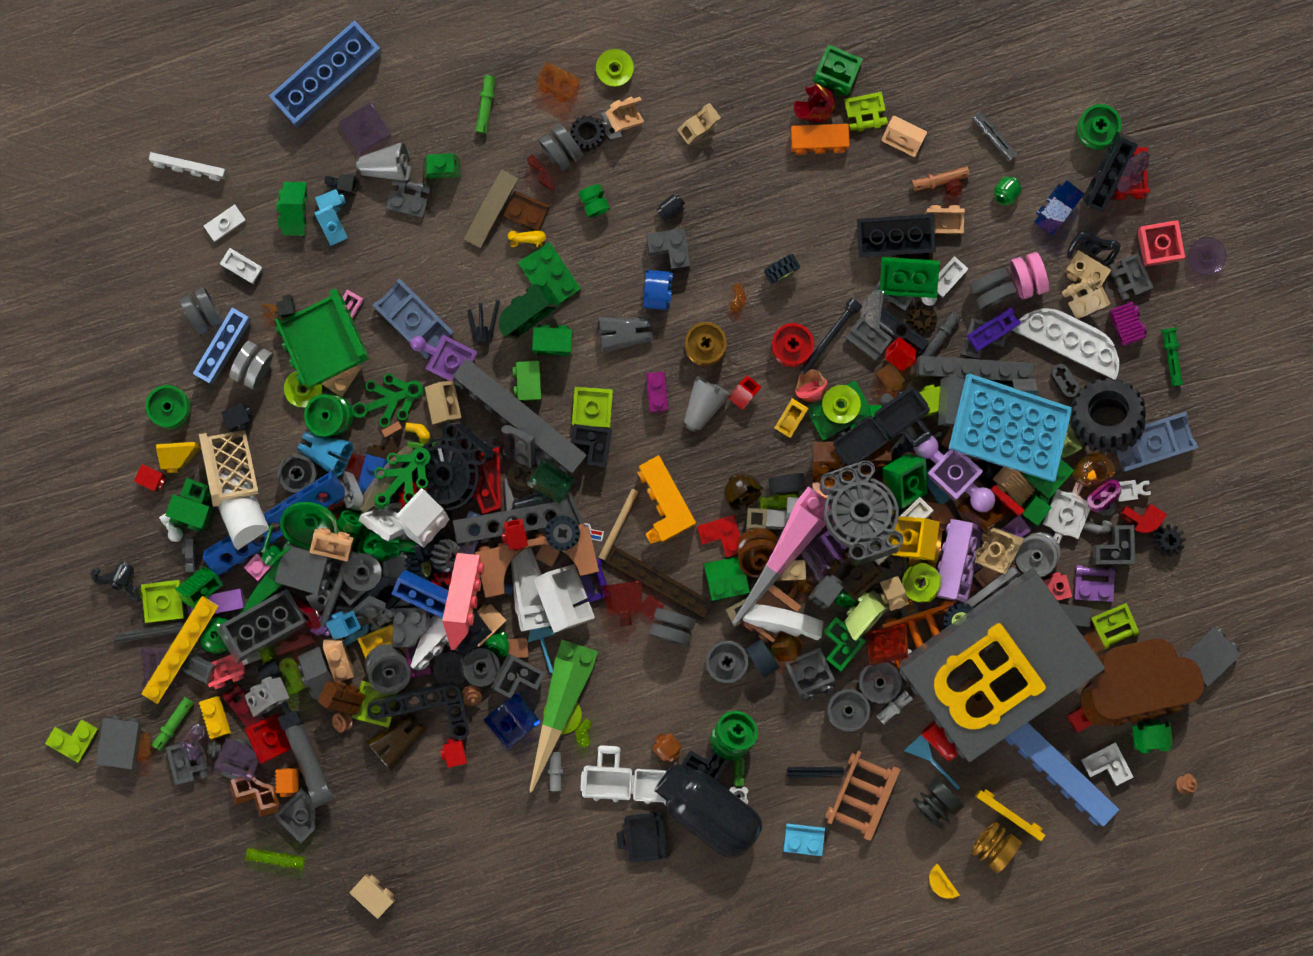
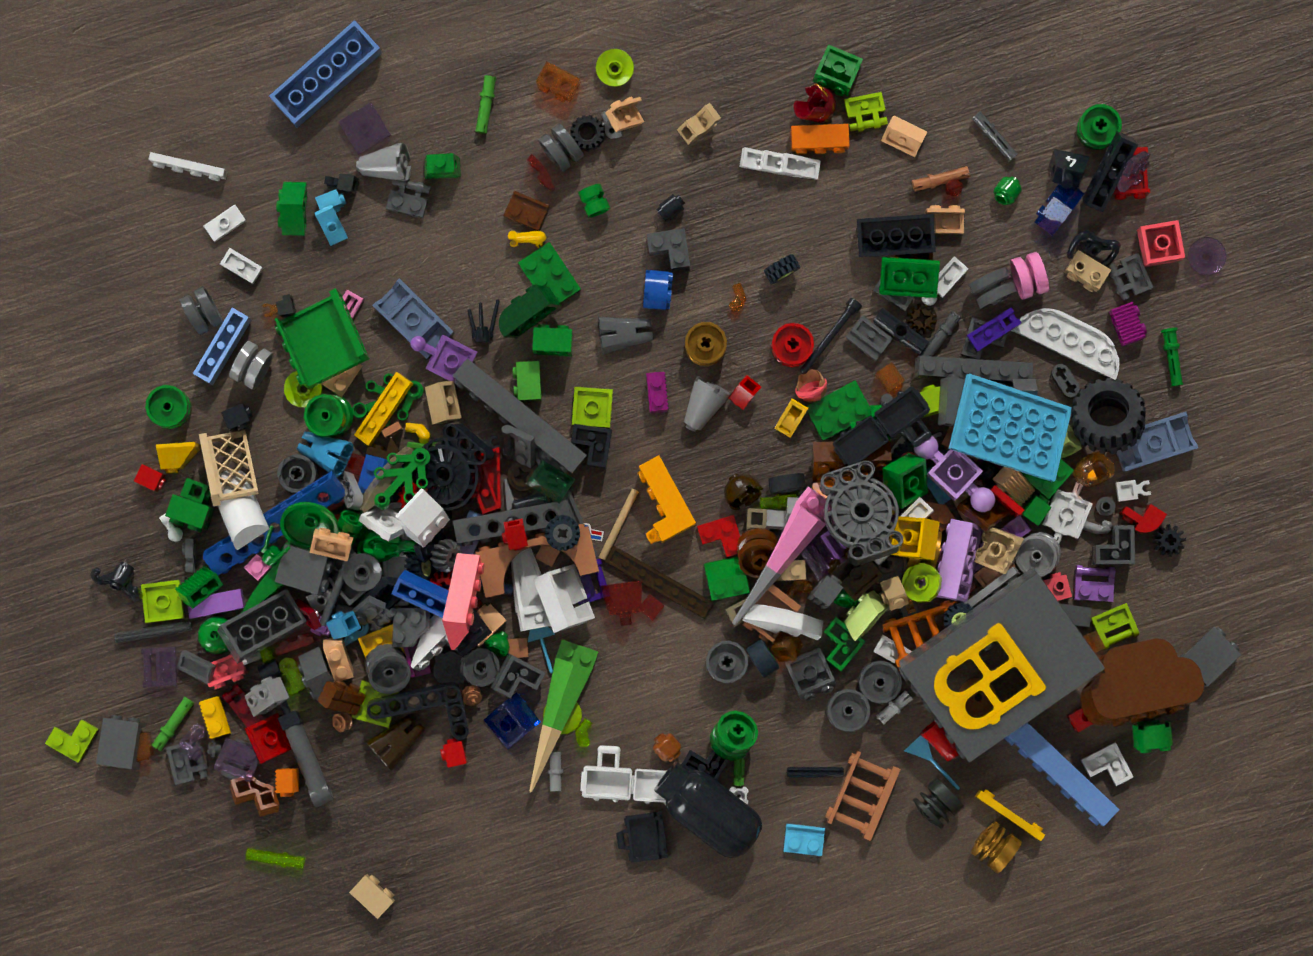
(180, 649): yellow plate -> none
(298, 816): dark grey plate -> none
(383, 409): none -> yellow plate
(491, 208): dark tan slope -> none
(671, 629): dark grey wheel -> none
(780, 163): none -> white slope
(841, 394): lime dish -> none
(872, 308): clear tile -> none
(887, 644): clear red plate -> none
(900, 354): red brick -> none
(941, 884): yellow tile -> none
(1067, 168): none -> black torso
(1088, 303): tan plate -> none
(1103, 496): magenta plate -> none
(1186, 784): nougat wheel -> none

